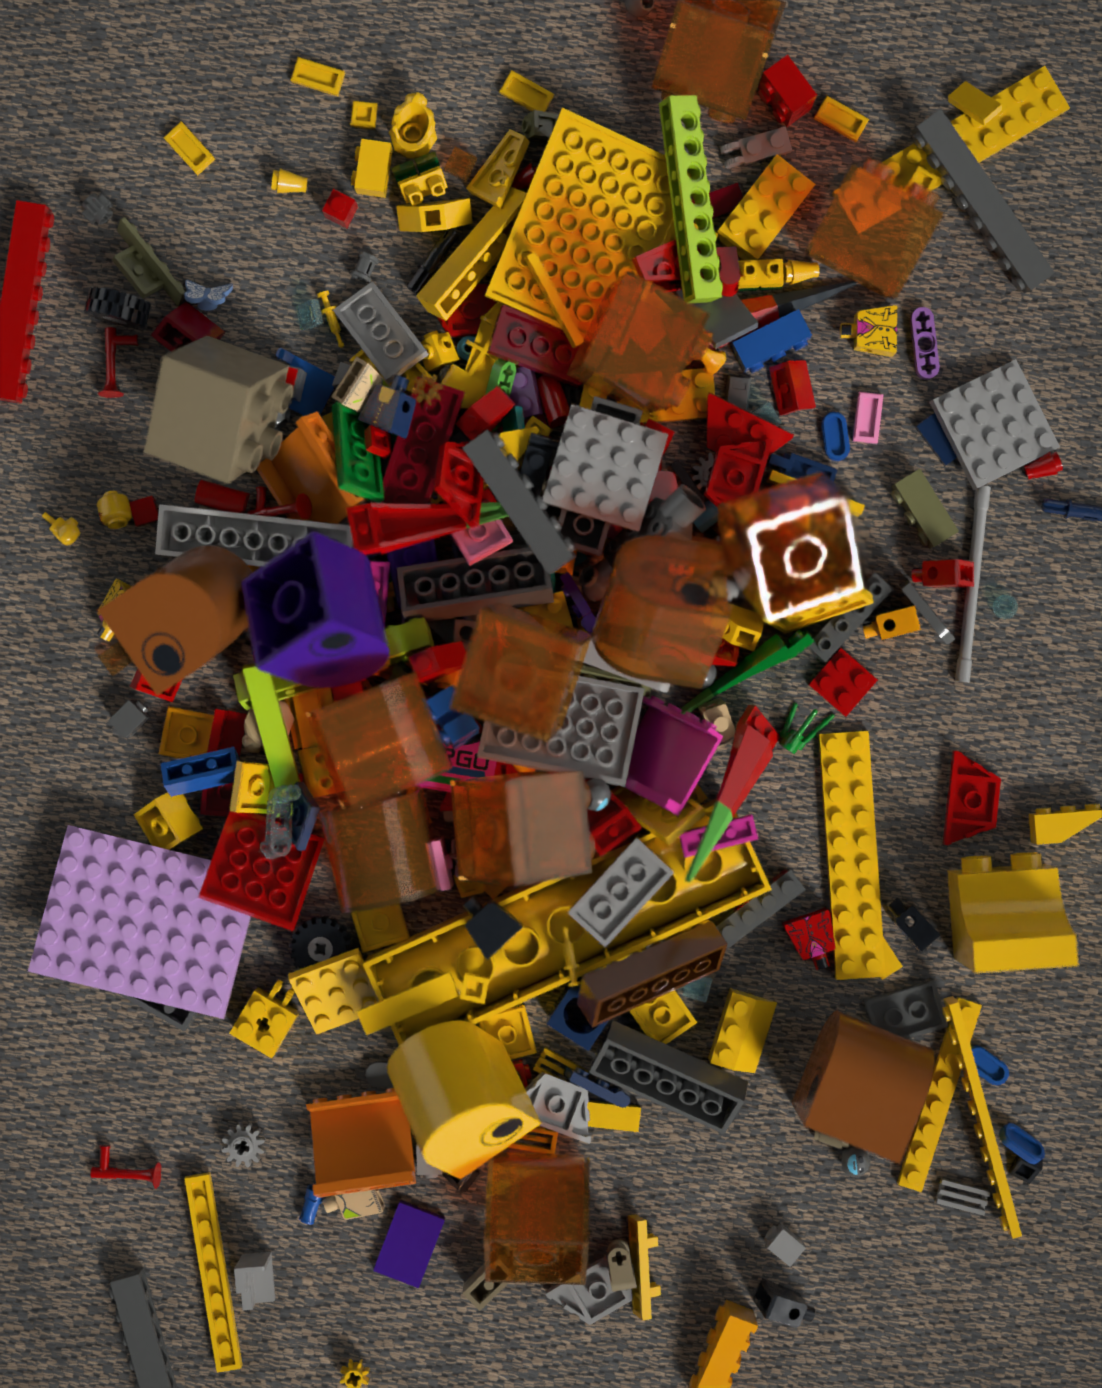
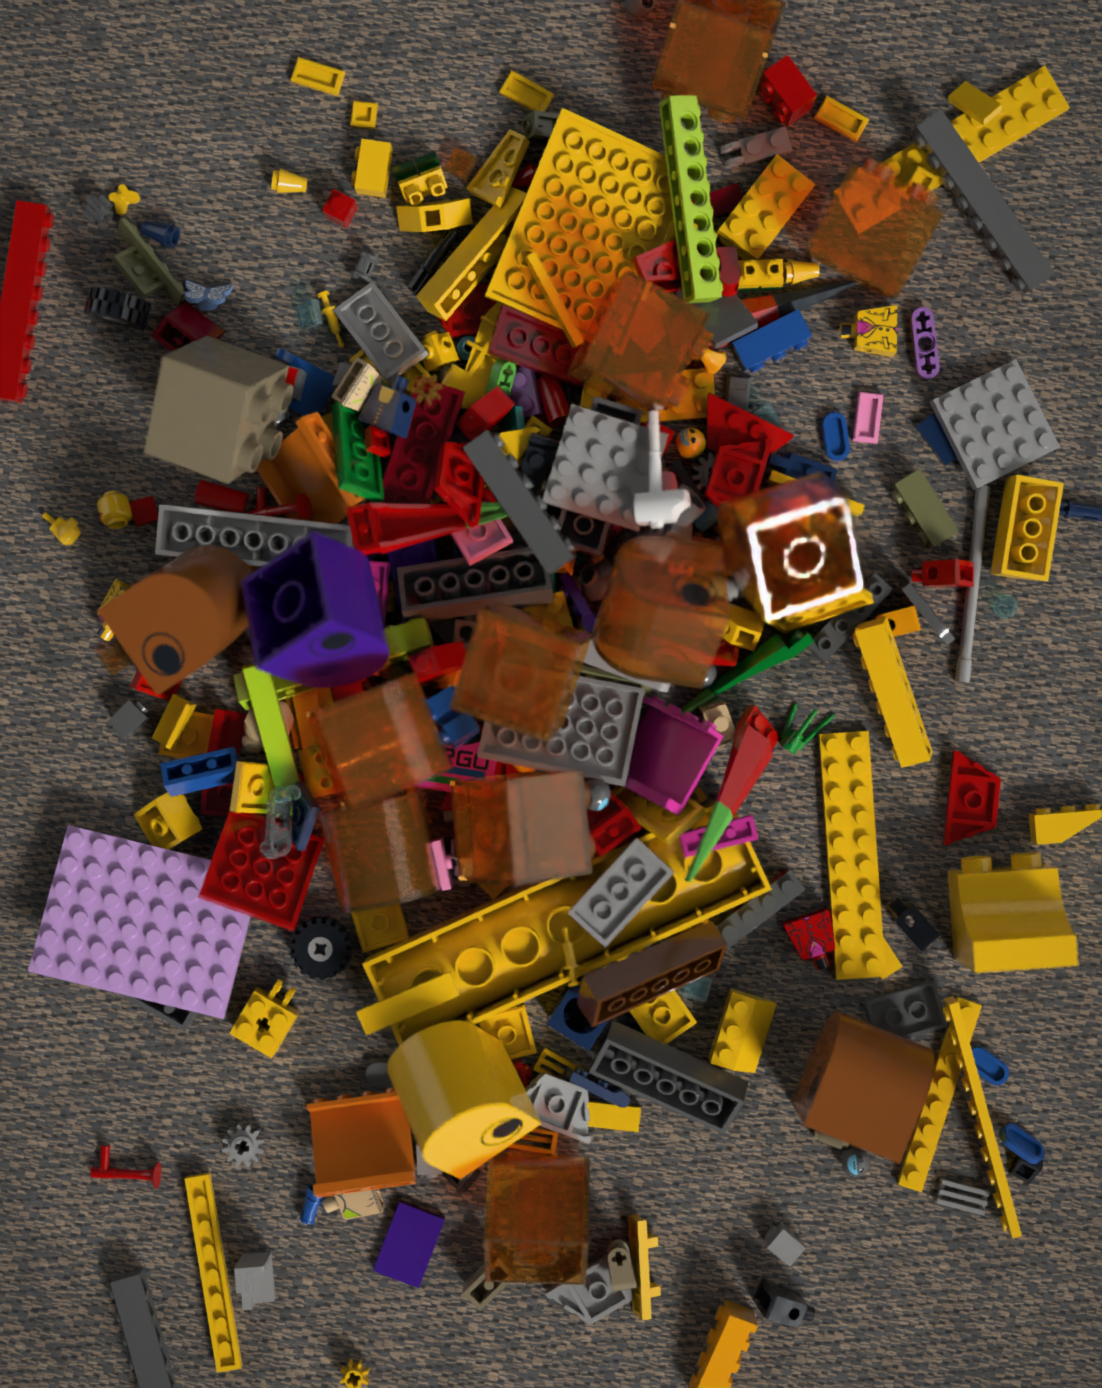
(111, 340): red piece -> none
(123, 198): none -> yellow piece
(163, 233): none -> dark blue cone
(174, 721): none -> yellow panel
(189, 148): yellow tile -> none
(333, 990): yellow plate -> none
(413, 127): yellow piece -> none
(467, 888): yellow tile -> none
(474, 988): yellow plate -> none
(490, 925): black torso -> none
(657, 505): none -> white piece
(690, 443): none -> yellow piece
(792, 387): red panel -> none
(842, 682): red plate -> none
(893, 692): none -> yellow brick
(1027, 528): none -> yellow slope
(1044, 466): red cone -> none

